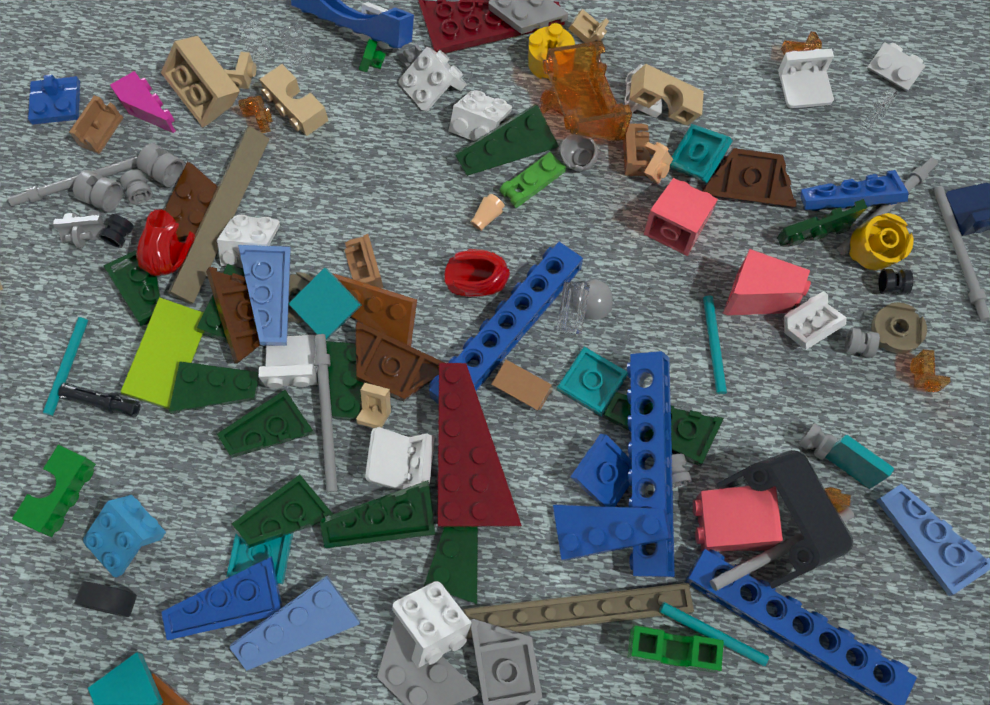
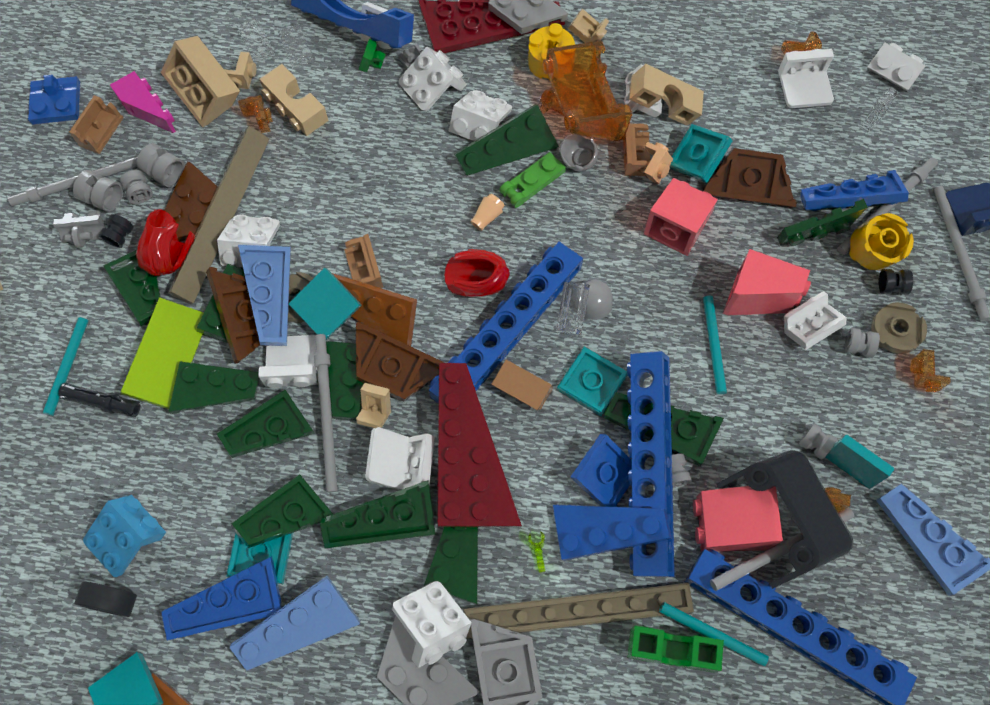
(48, 513): green arch -> none
(537, 547): none -> clear neon green hand

